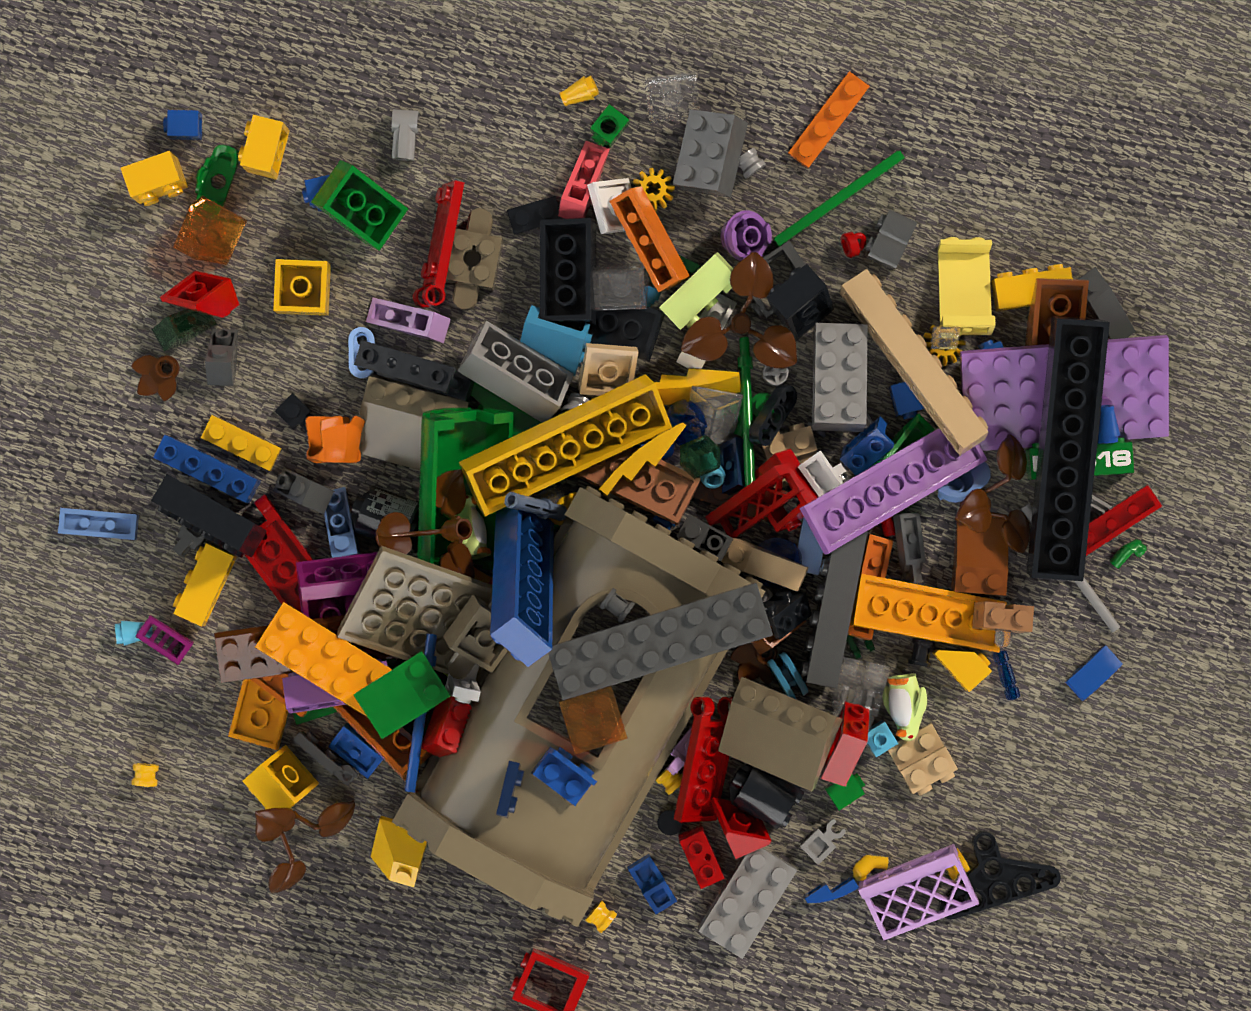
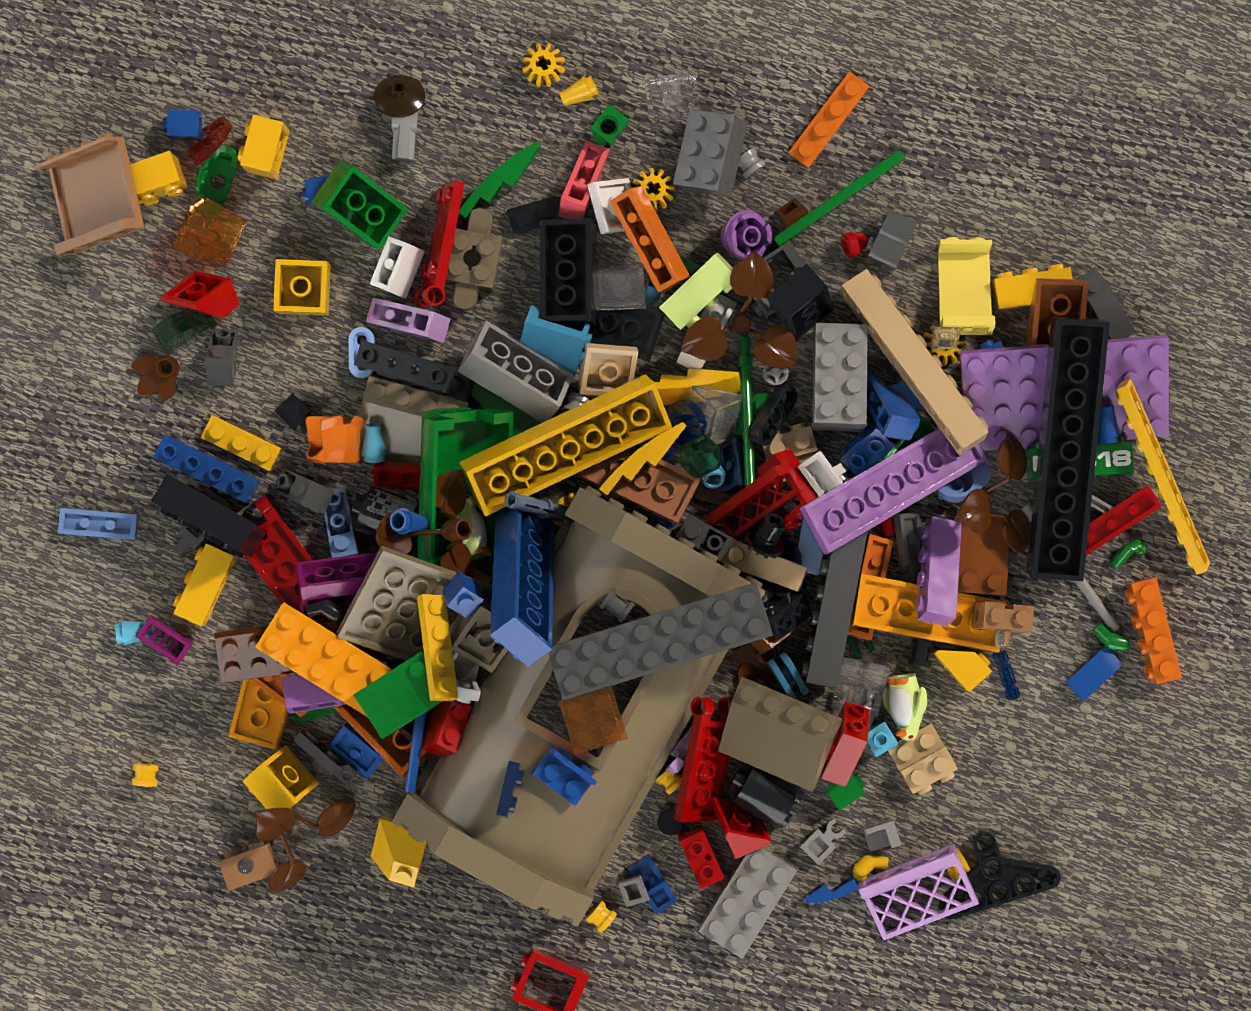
(94, 193): none -> medium nougat panel
(215, 136): none -> clear red slope
(248, 866): none -> medium nougat piece
(326, 608): none -> black arm
(373, 445): none -> medium azure cone
(397, 267): none -> white brick
(397, 475): none -> red plate
(399, 96): none -> dark brown dish
(407, 521): none -> blue cone
(437, 647): none -> yellow plate
(463, 594): none -> blue brick
(506, 174): none -> green slope
(537, 72): none -> yellow gear
(633, 890): none -> light grey slope
(766, 537): none -> black gear
(791, 212): none -> reddish brown tile
(881, 835): none -> light grey panel
(890, 410): none -> blue slope
(938, 571): none -> medium lavender brick
(1112, 641): none -> green arm
(1153, 630): none -> orange brick
(1166, 485): none -> yellow plate

